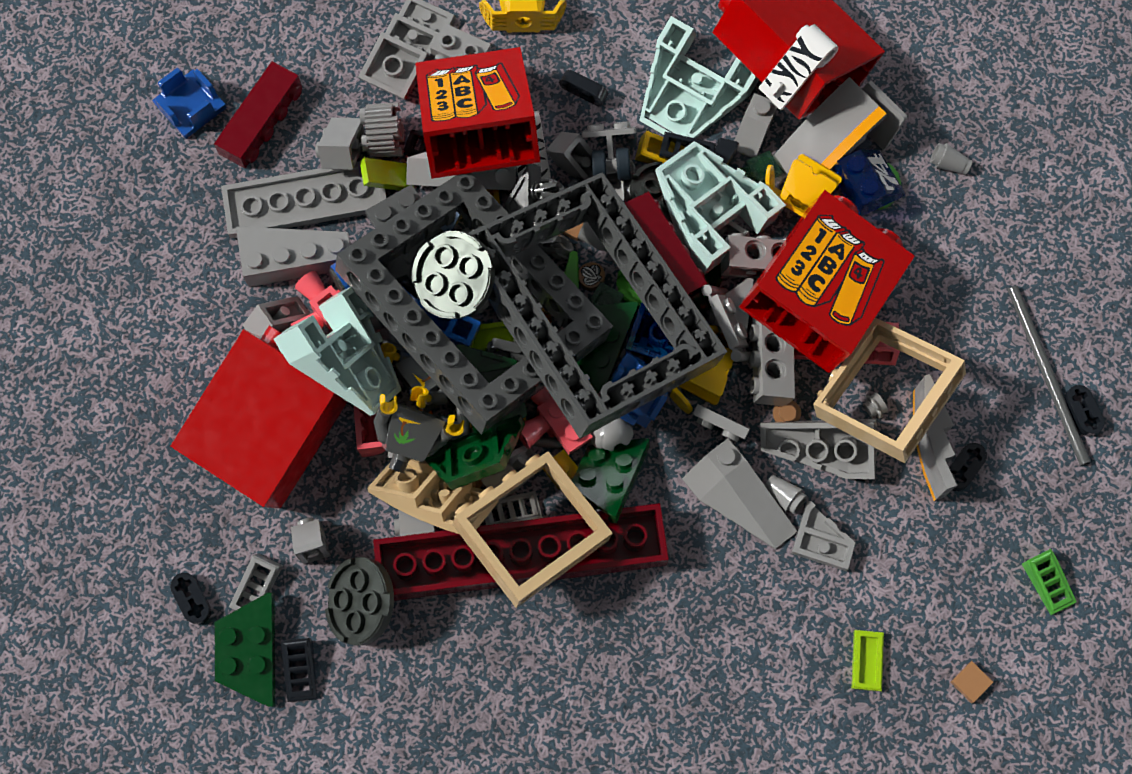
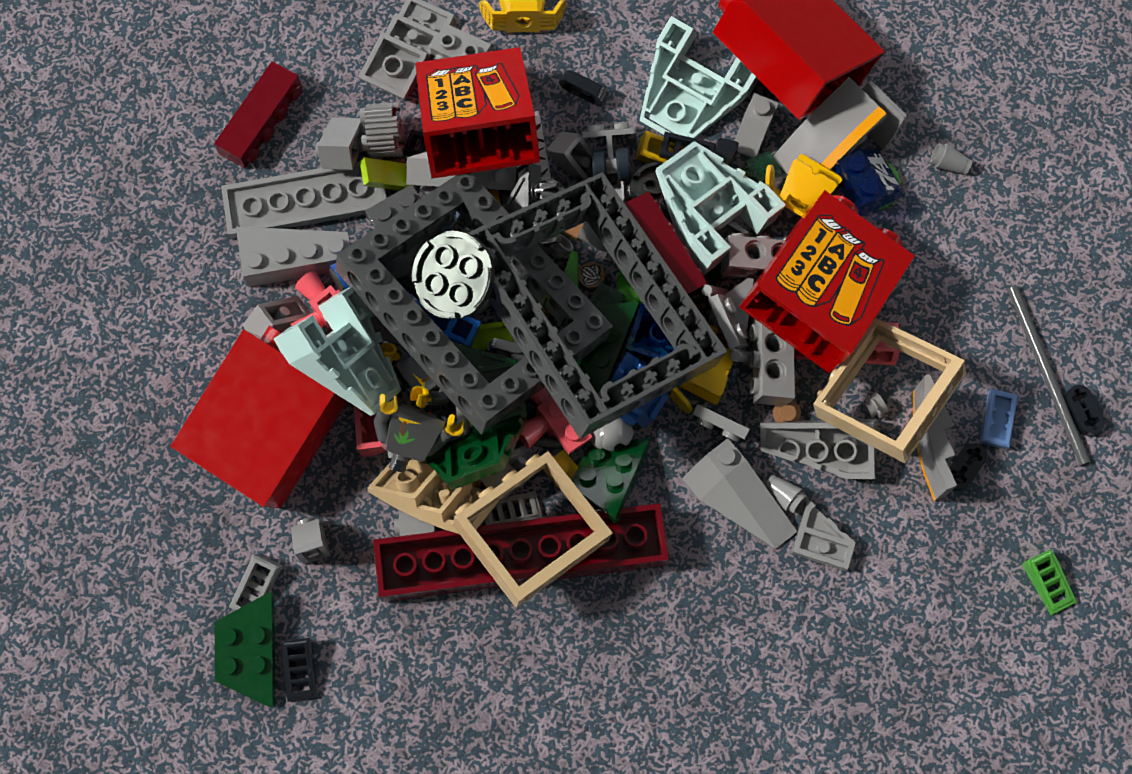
(188, 101): blue panel -> none
(196, 595): black beam -> none
(359, 601): pearl dark grey tile -> none
(809, 52): white door -> none
(867, 660): lime tile -> none
(971, 682): medium nougat tile -> none
(998, 419): none -> medium blue plate

